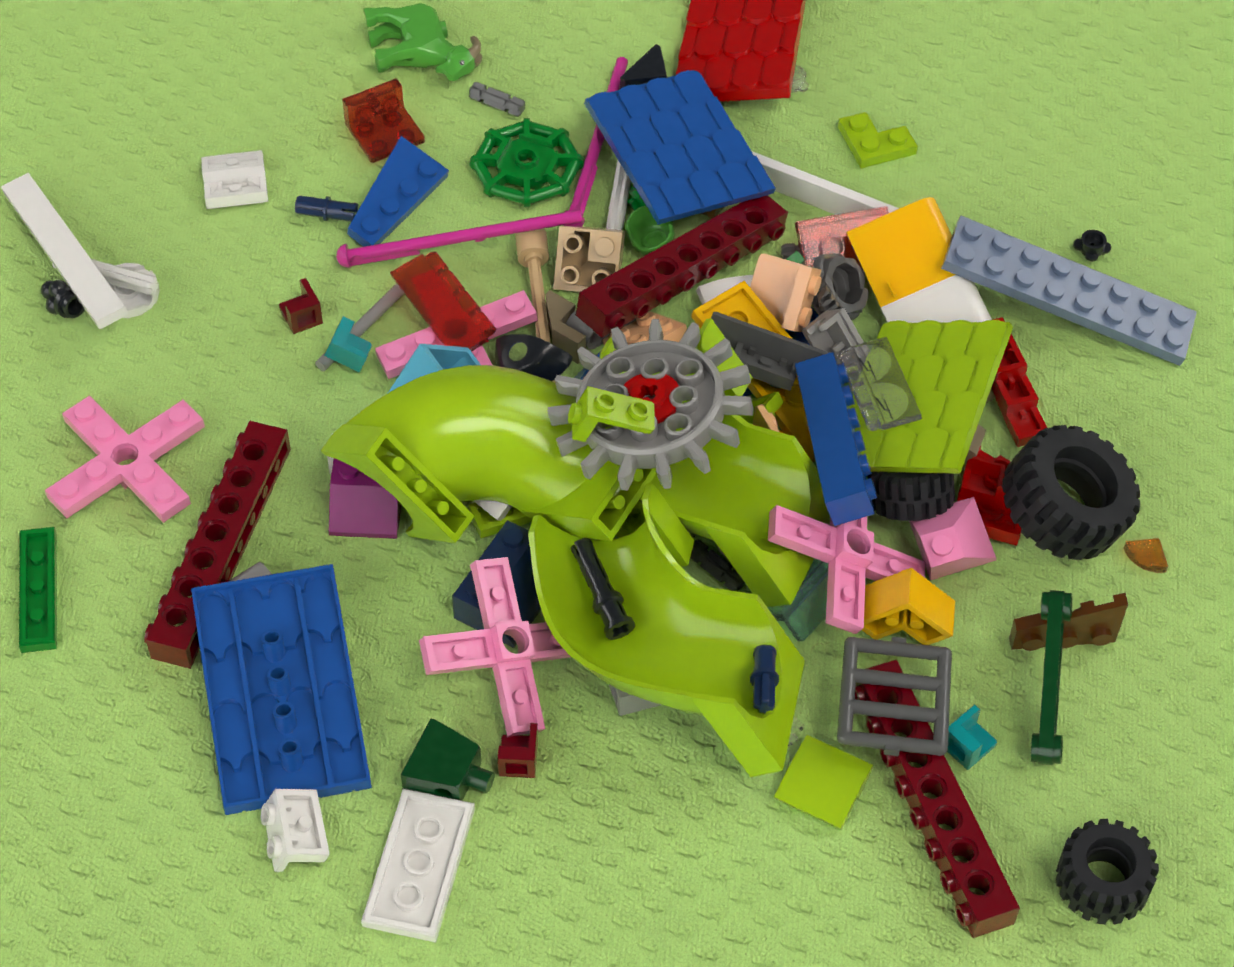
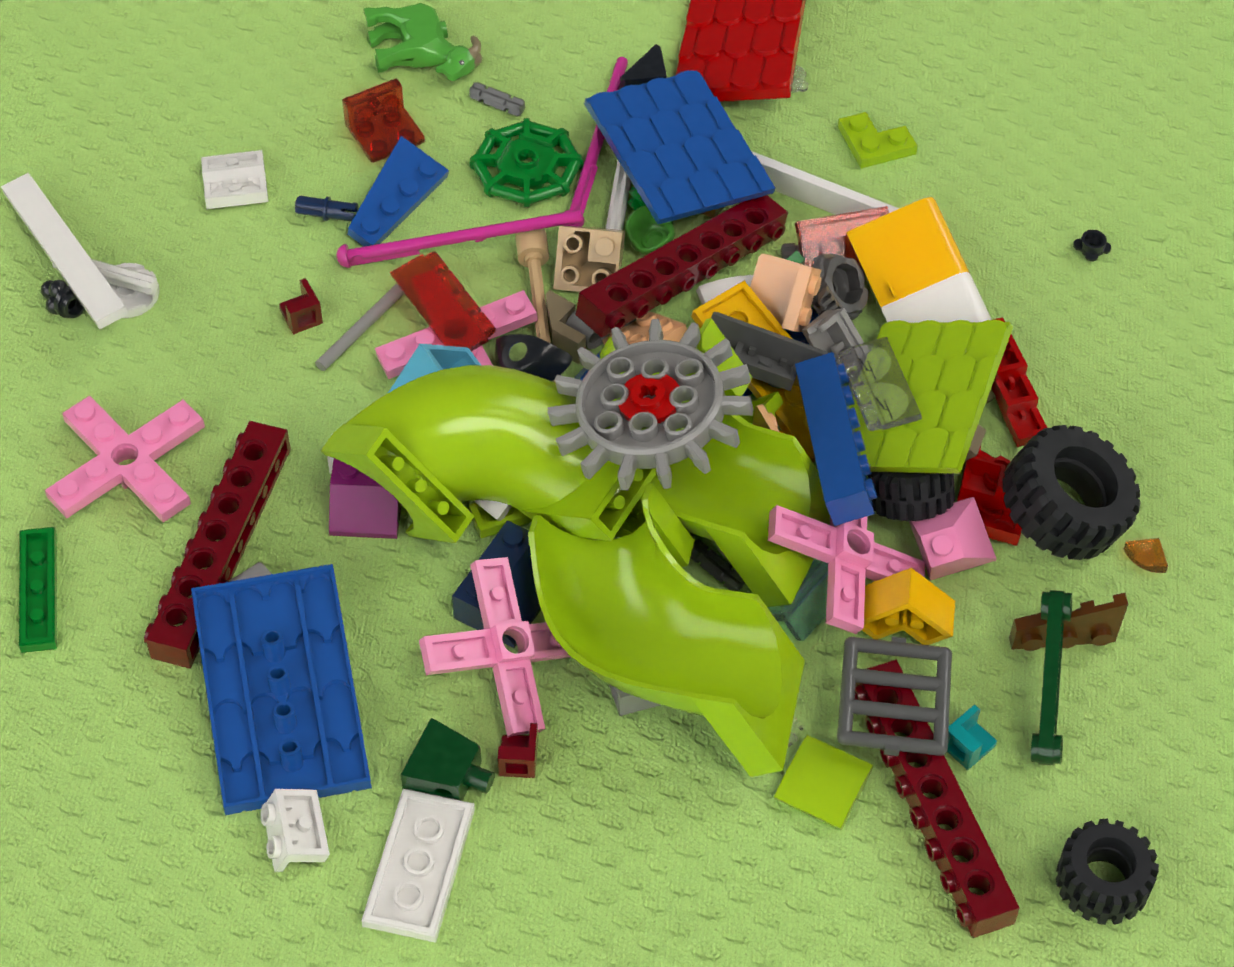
(348, 348): teal panel -> none
(606, 600): black pin -> none
(612, 409): lime bracket -> none
(764, 678): dark blue axle -> none
(1069, 290): sand blue plate -> none

